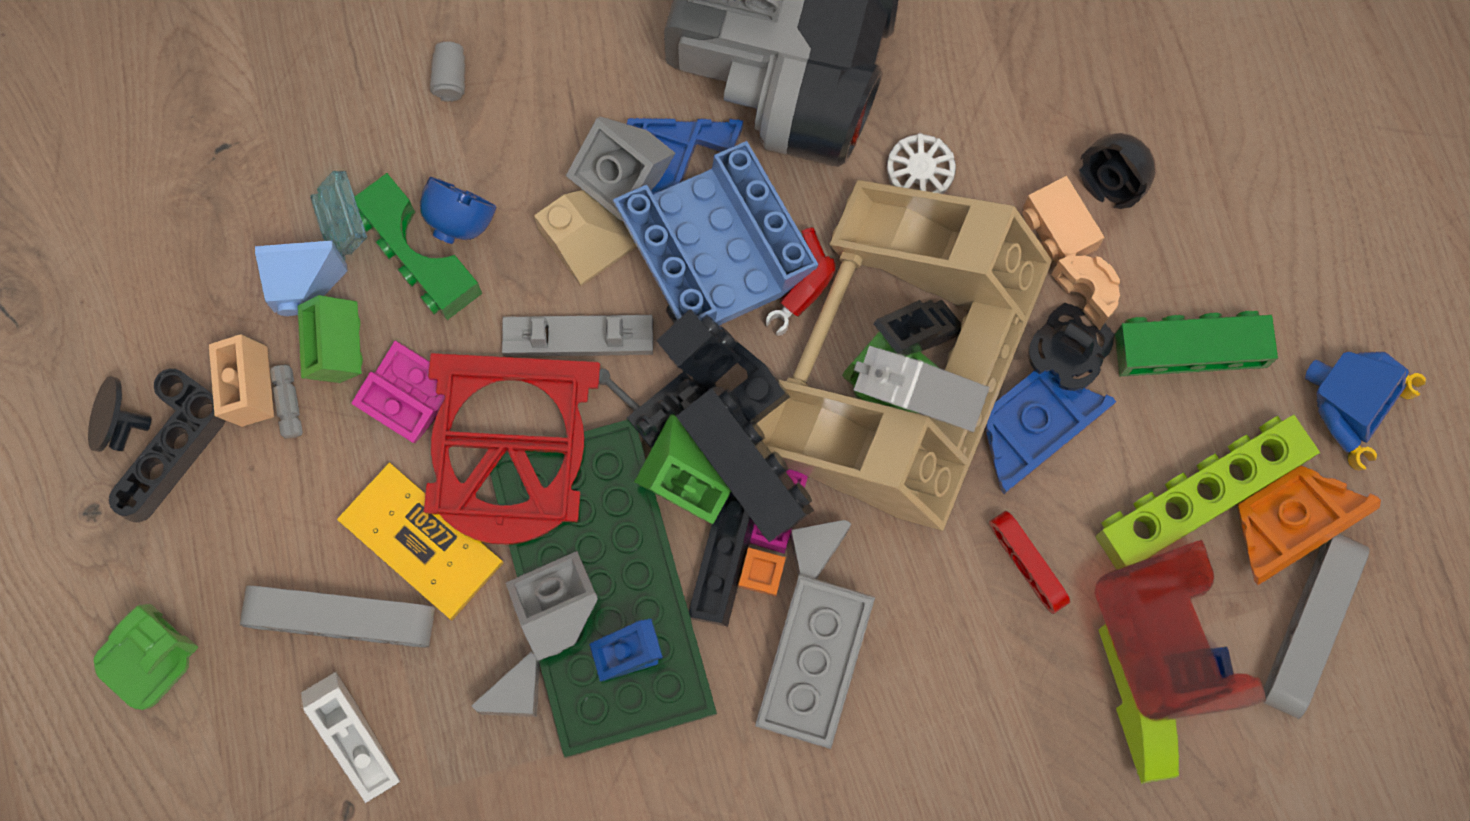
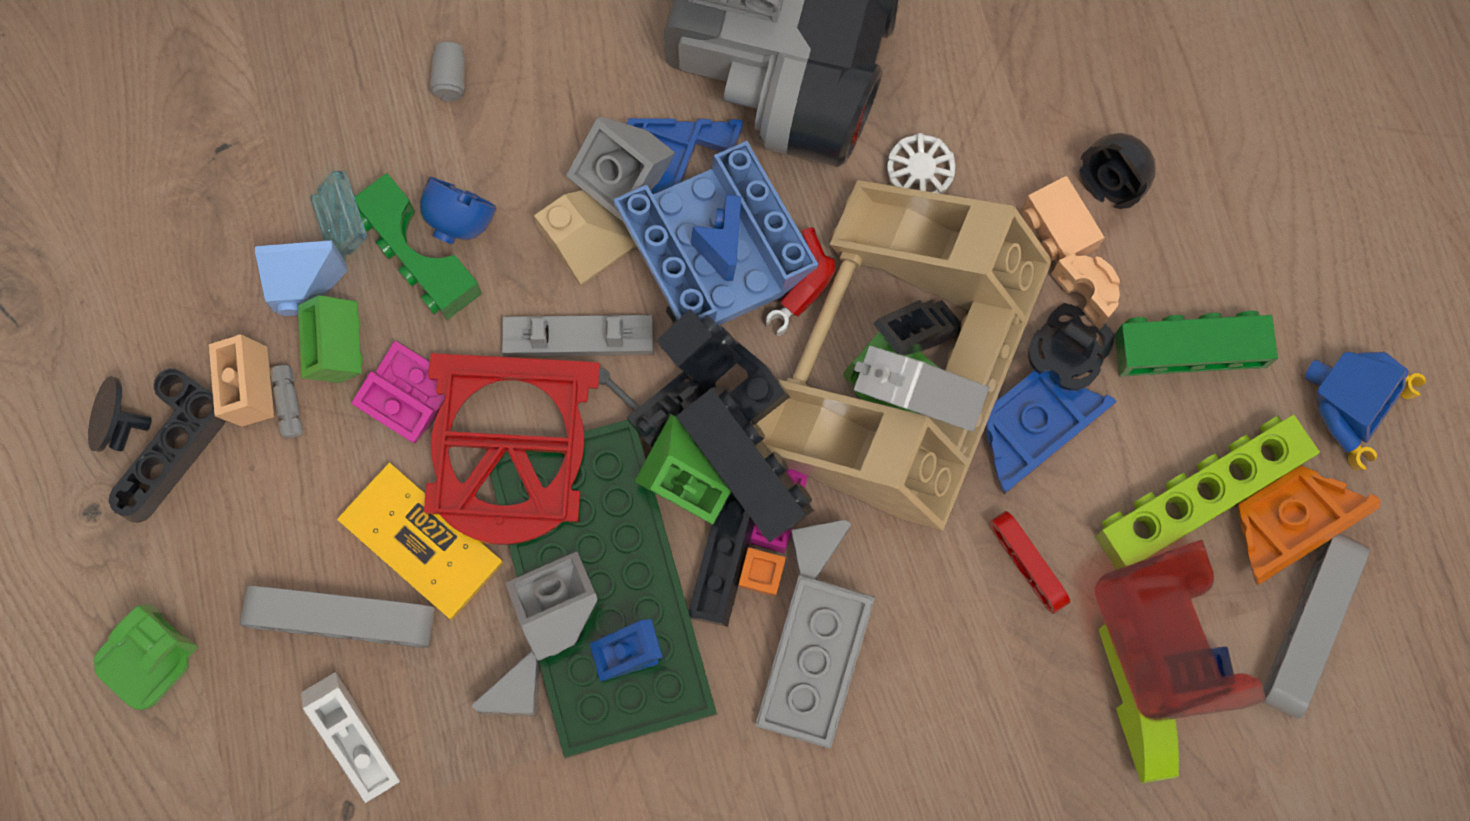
(720, 243): none -> blue slope

